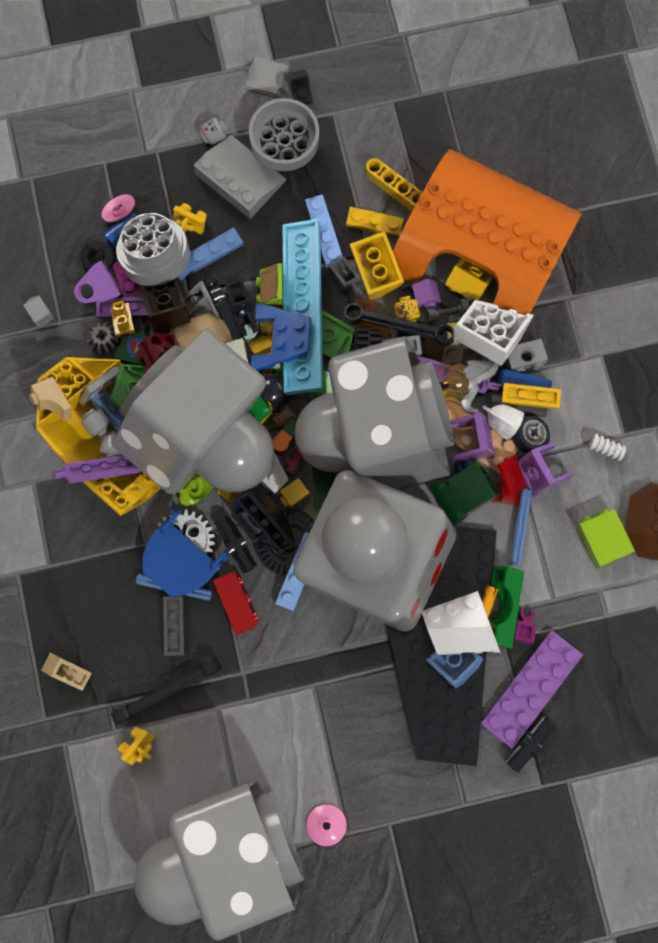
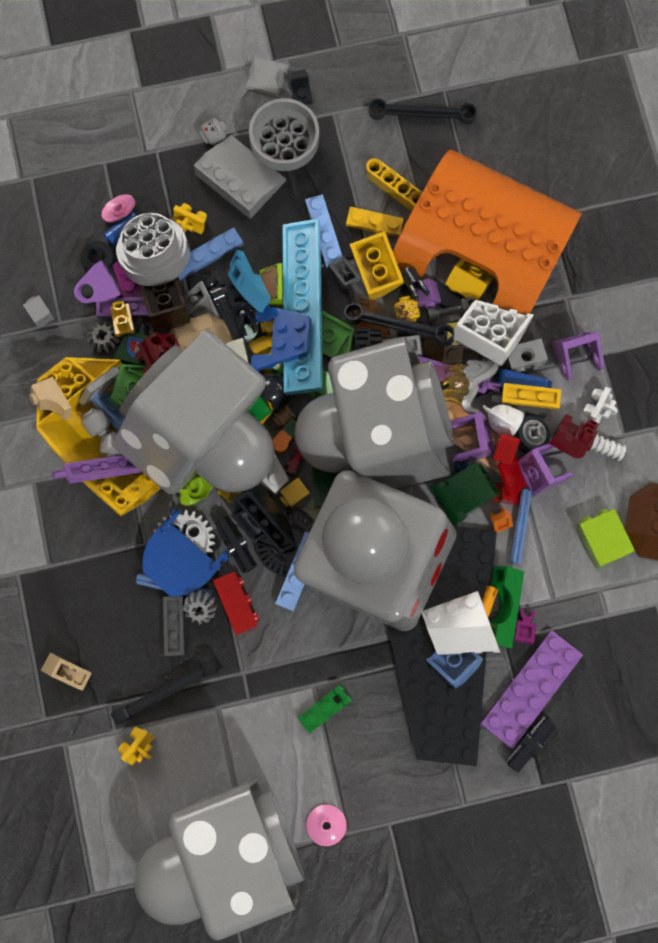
(198, 600): none -> light grey gear
(247, 283): none -> dark azure slope
(324, 709): none -> green plate
(414, 282): none -> black hinge
(422, 111): none -> black piece
(501, 520): none -> orange tile
(505, 449): none -> red slope
(574, 439): none -> dark red hips
(594, 345): none -> medium lavender hose
(604, 406): none -> white hips

